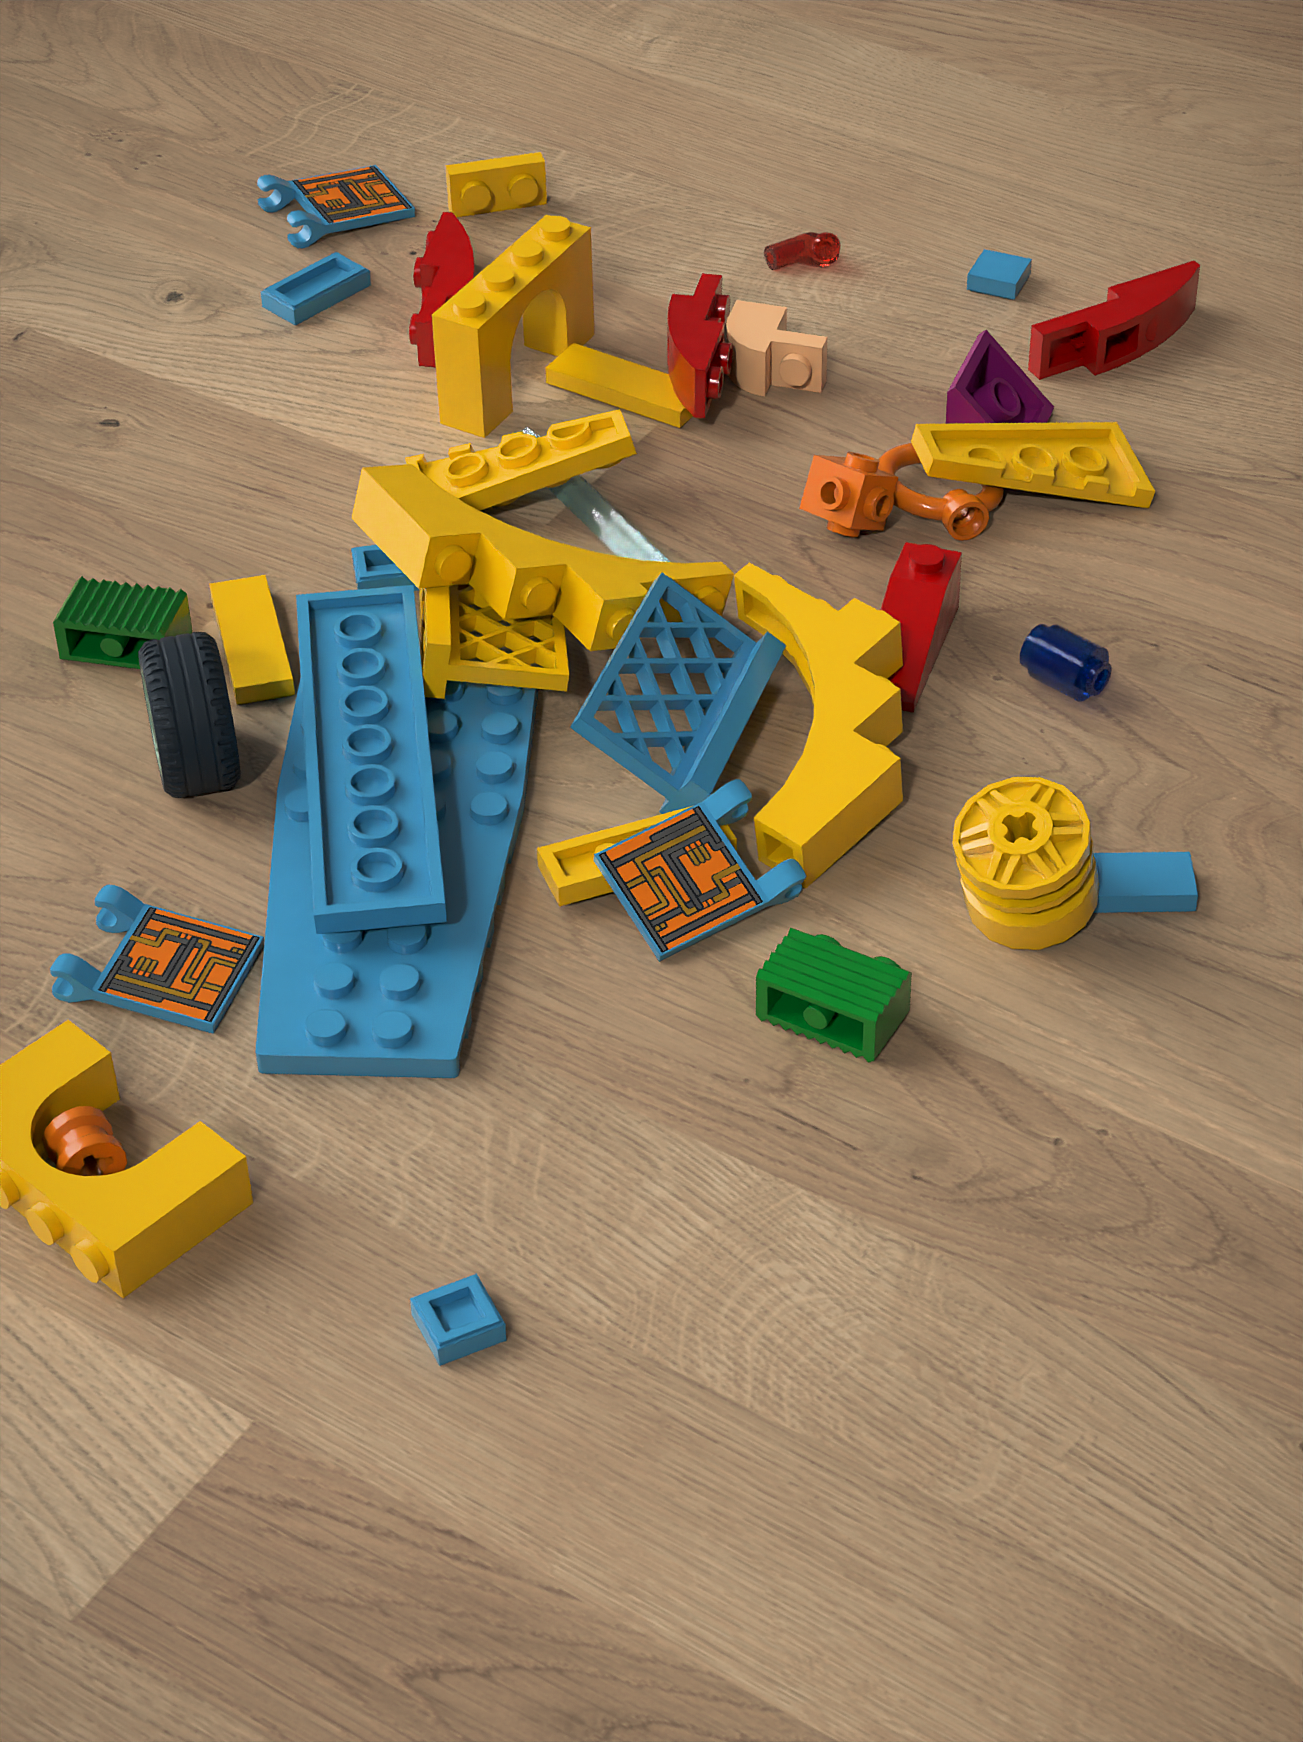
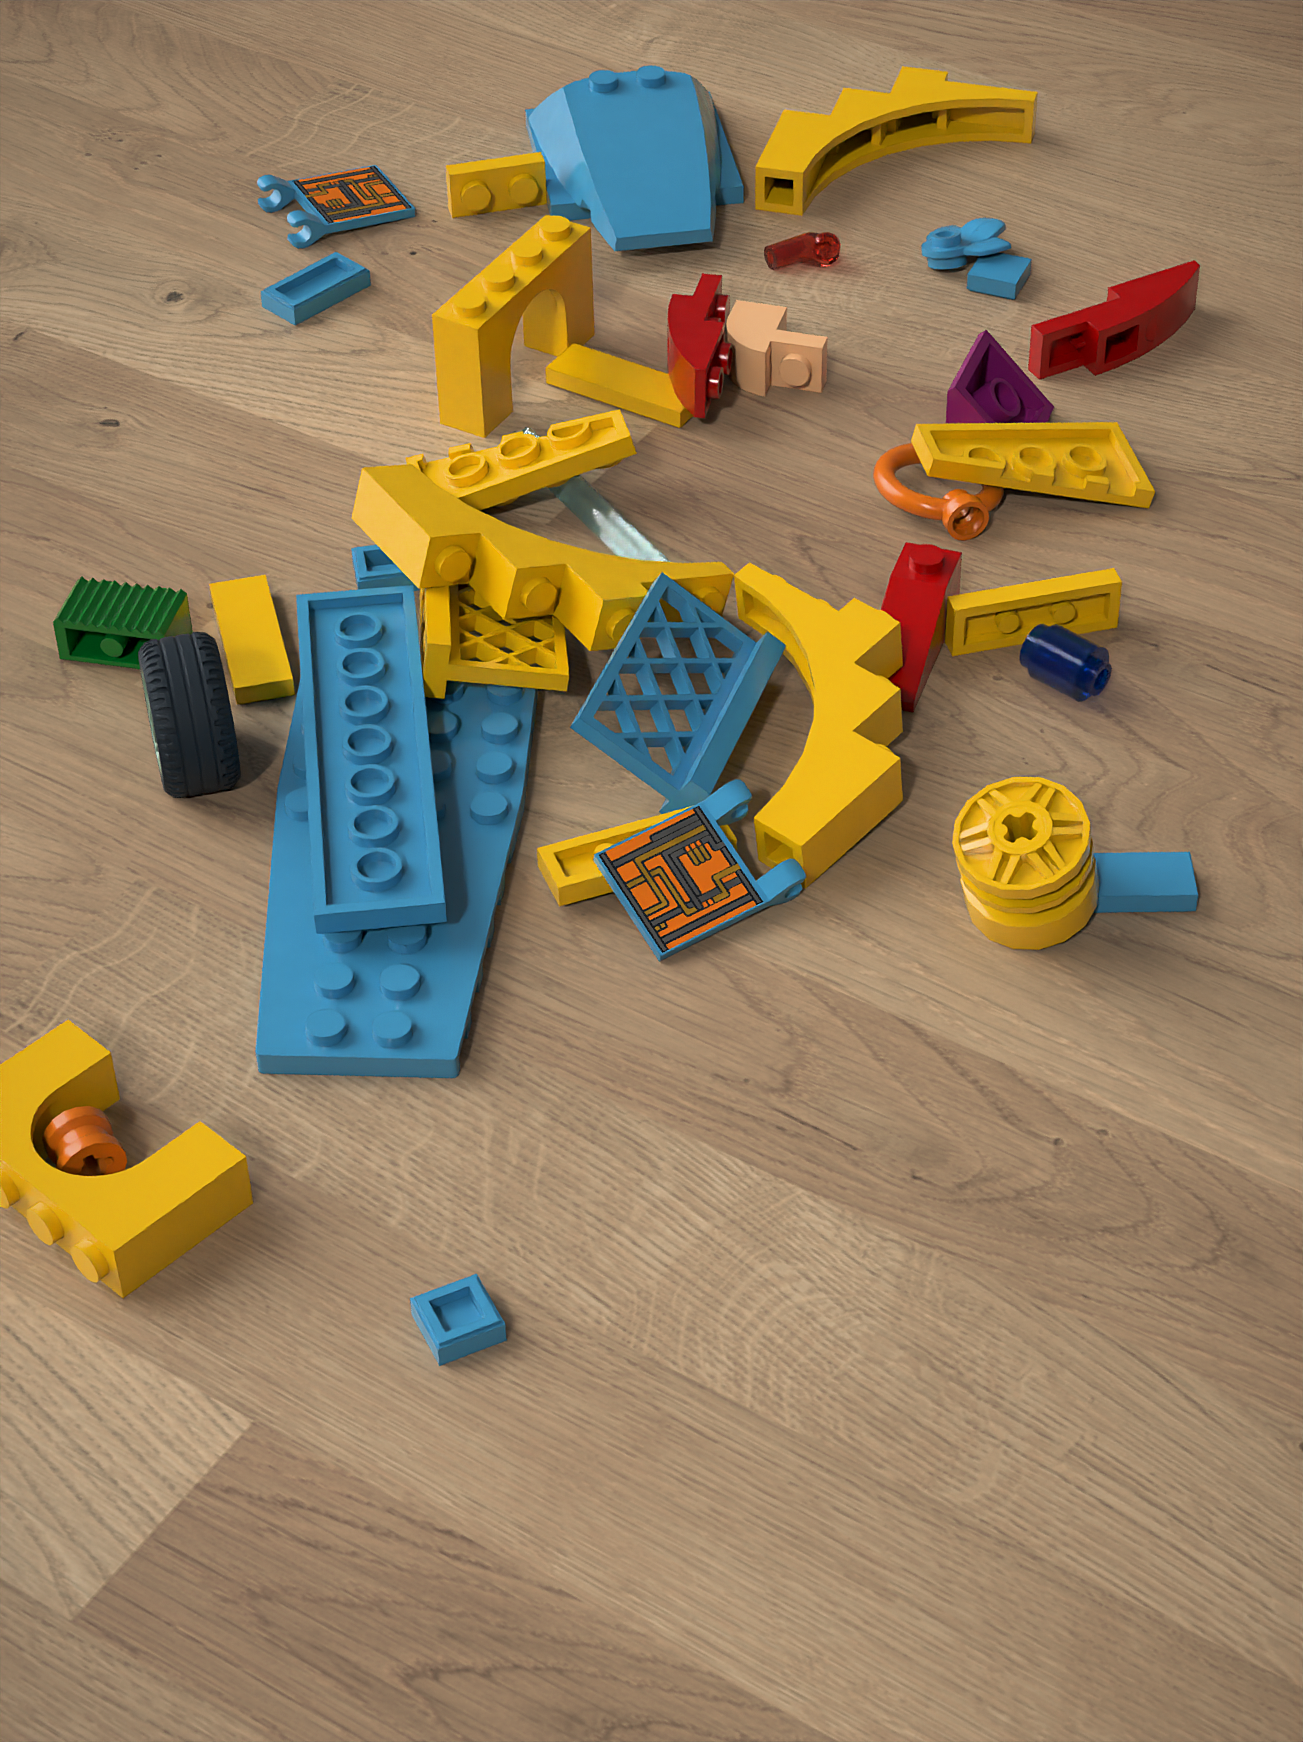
(163, 966): flag -> none
(440, 275): red slope -> none
(636, 157): none -> dark azure wedge
(833, 993): green brick -> none
(849, 493): orange brick -> none
(920, 111): none -> yellow arch
(951, 244): none -> dark azure plate
(1009, 613): none -> yellow plate

